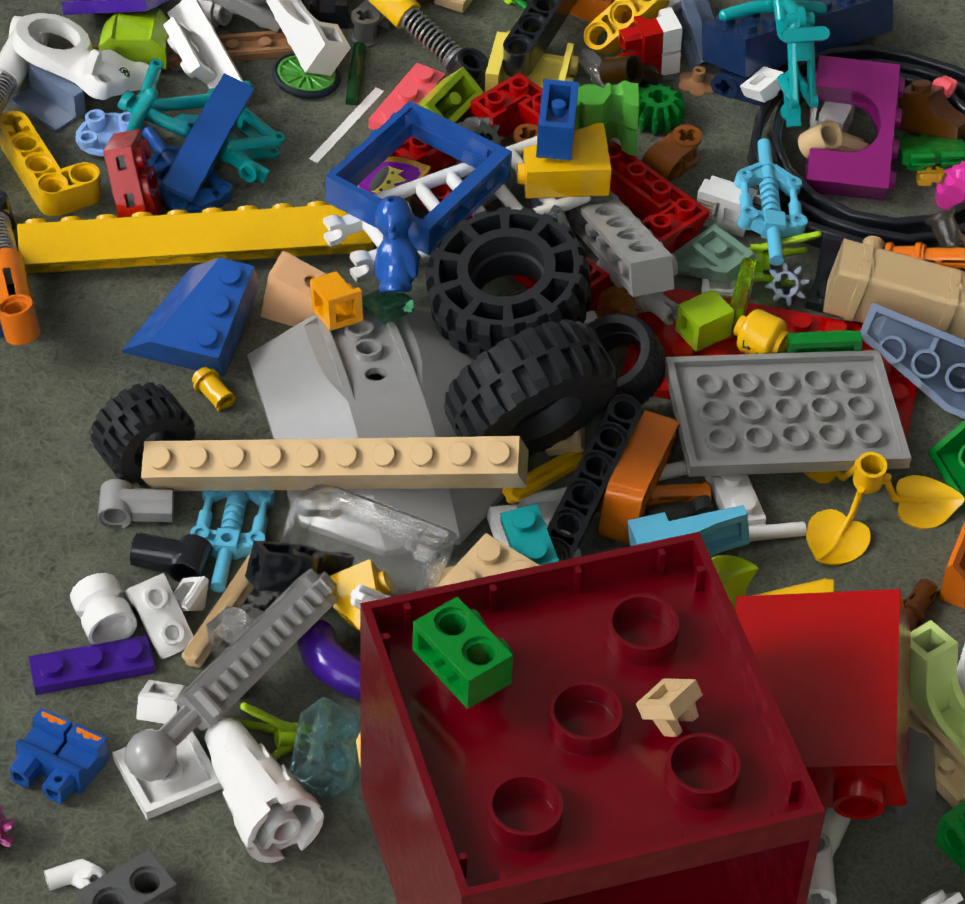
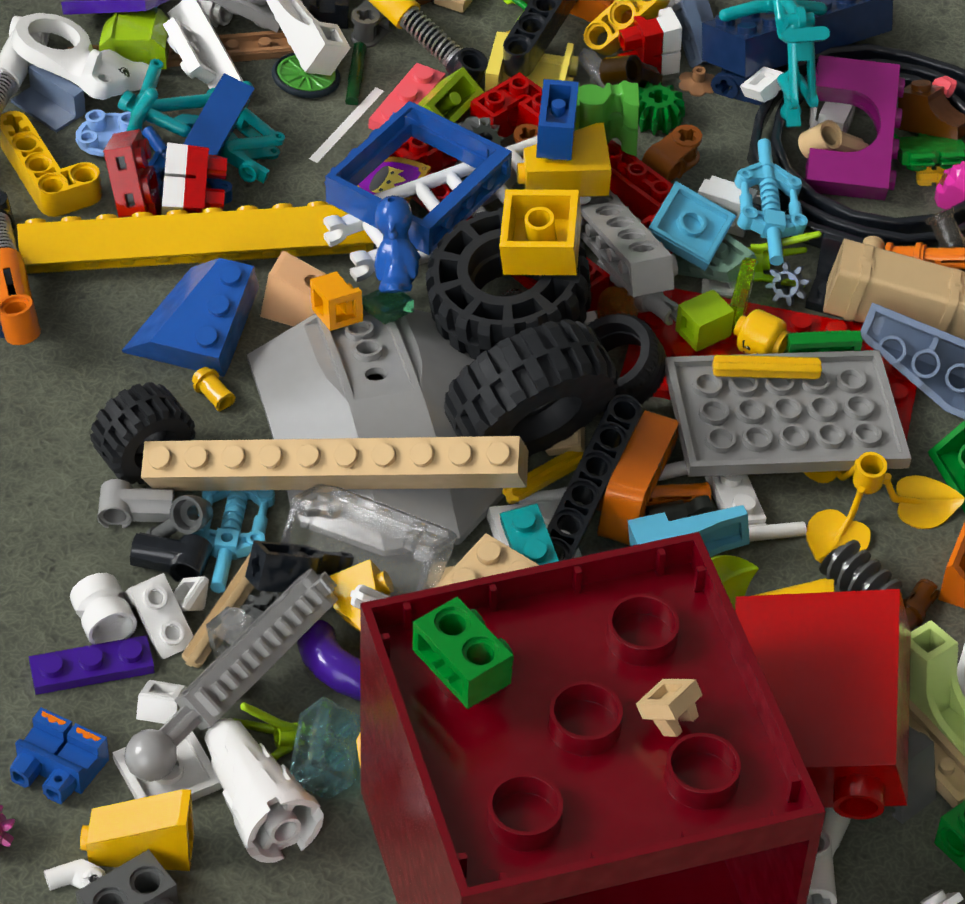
(132, 827): none -> yellow slope
(184, 516): none -> dark grey bar
(186, 179): none -> red hips
(540, 232): none -> yellow brick
(691, 225): none -> medium azure tile
(766, 367): none -> yellow axle
(854, 571): none -> dark grey piece

